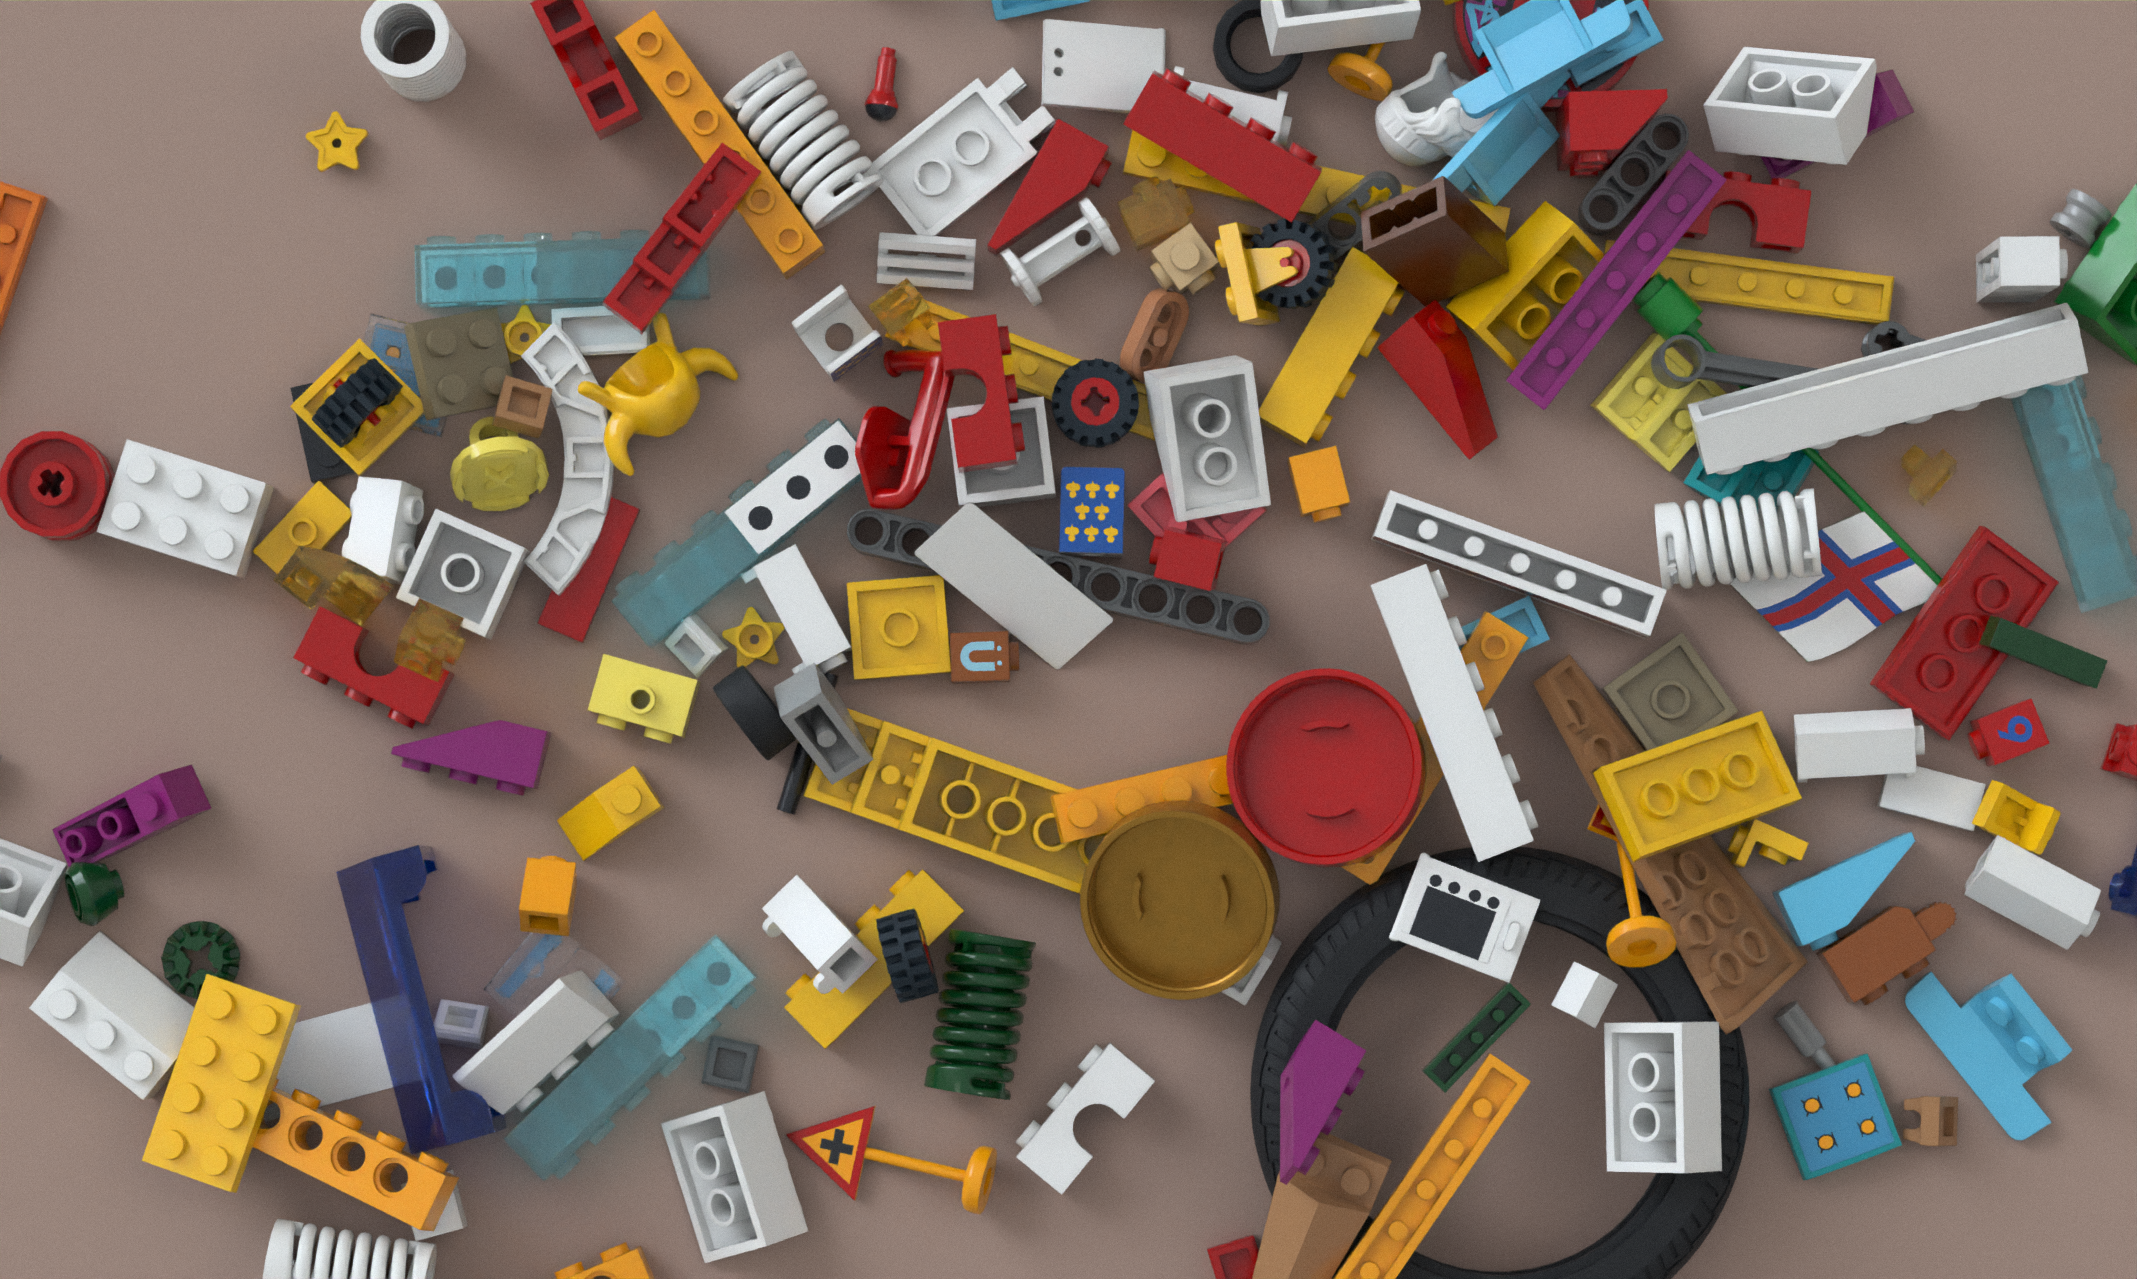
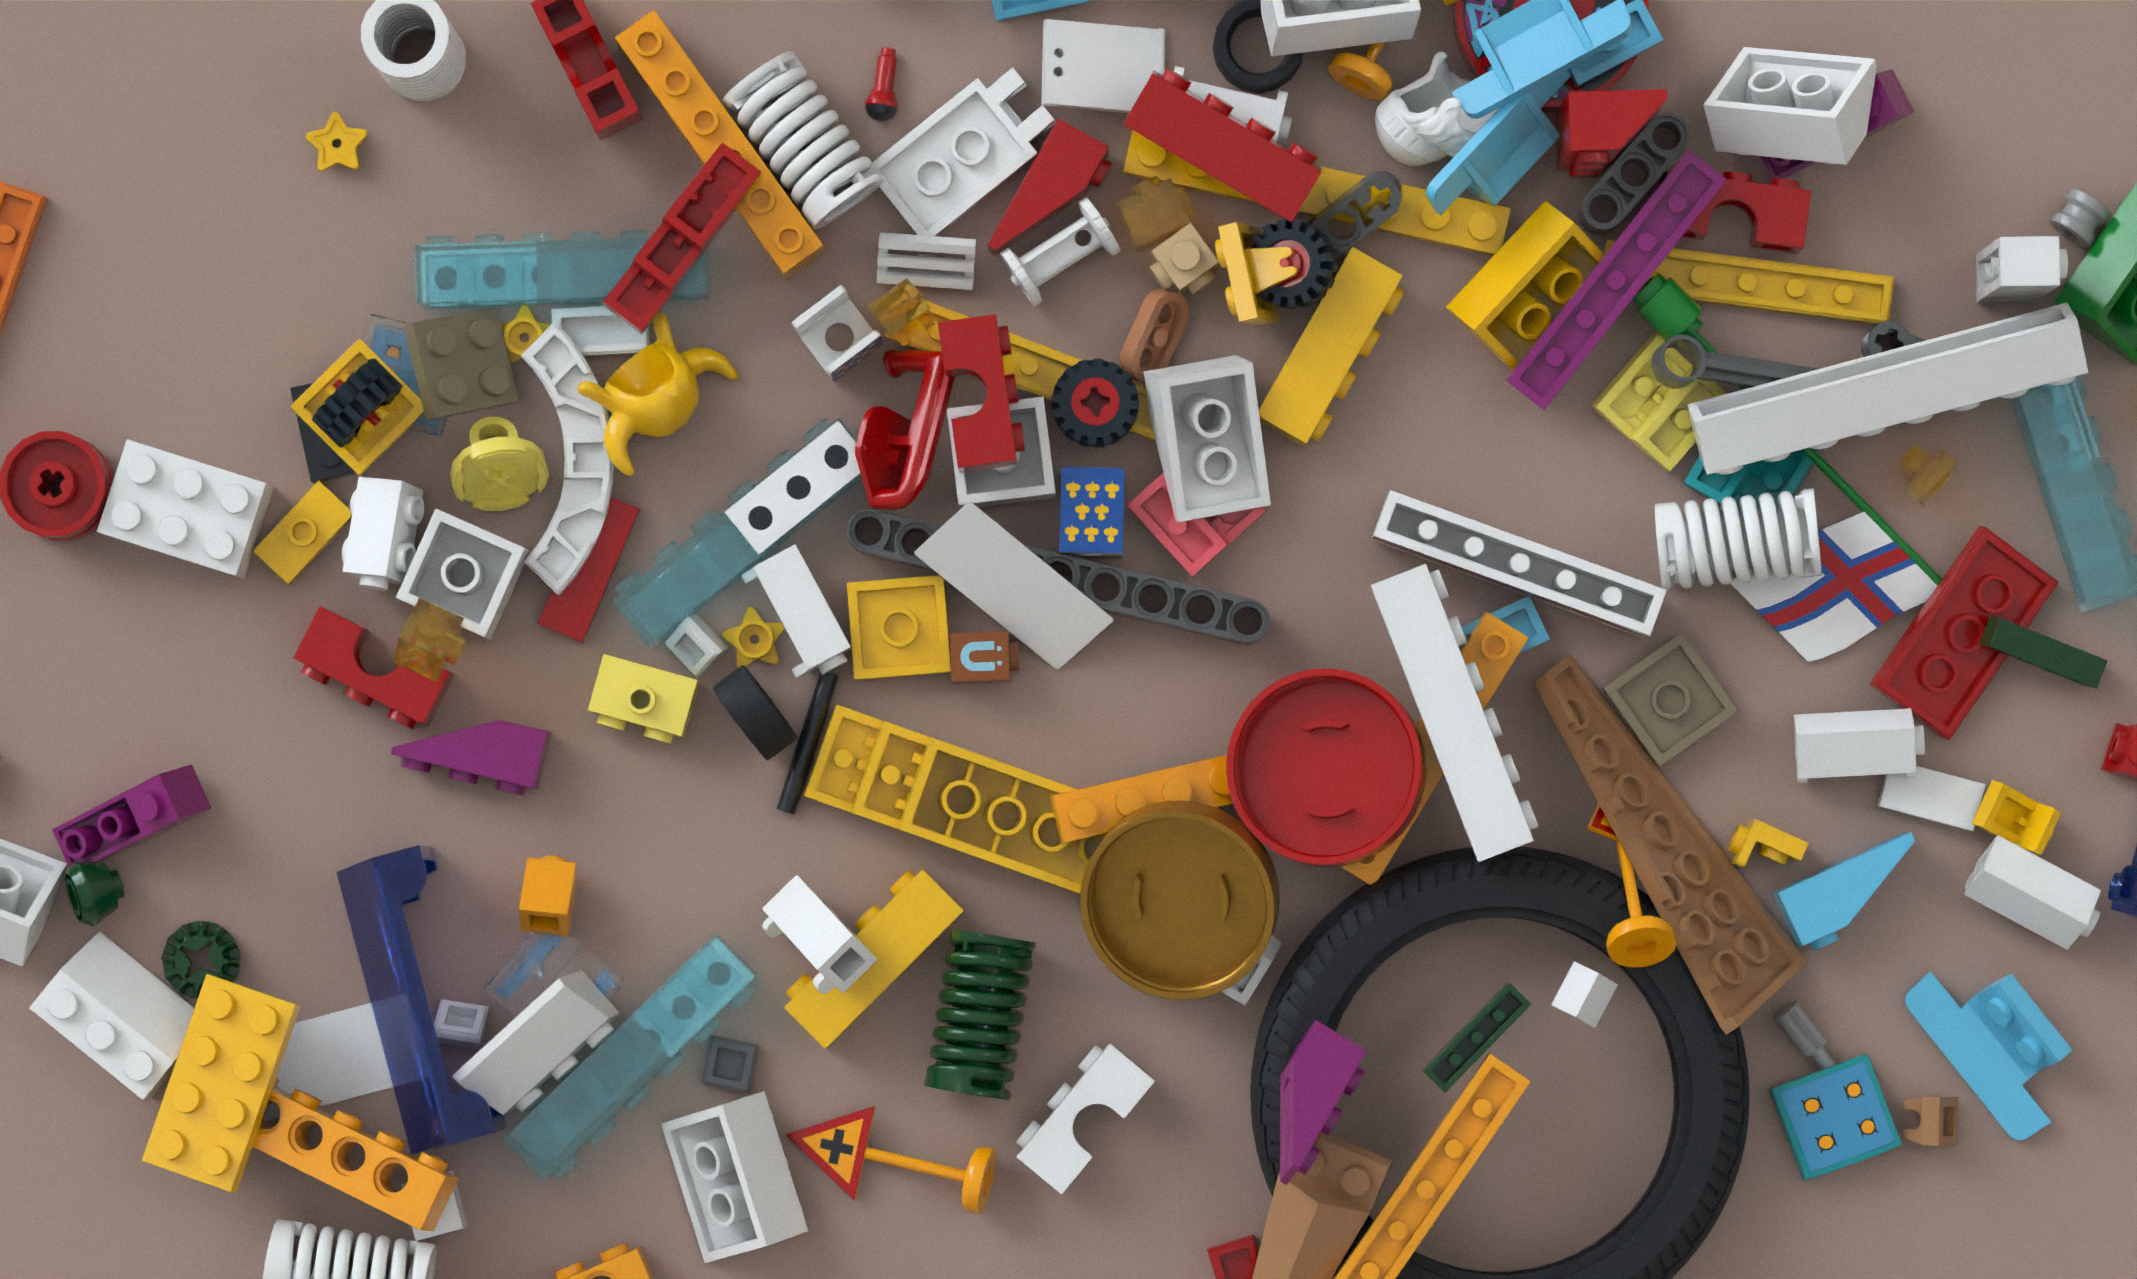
(341, 581): clear yellow slope -> none
(522, 407): medium nougat tile -> none
(610, 812): yellow slope -> none
(821, 723): light grey slope -> none
(907, 955): black wheel -> none
(1188, 558): red brick -> none
(1319, 484): light orange brick -> none
(1434, 241): reddish brown brick -> none
(1441, 372): red slope -> none
(1464, 918): white container -> none
(1663, 1097): white slope -> none
(1697, 786): yellow plate -> none
(1883, 948): dark orange hinge -> none
(2007, 733): red brick -> none

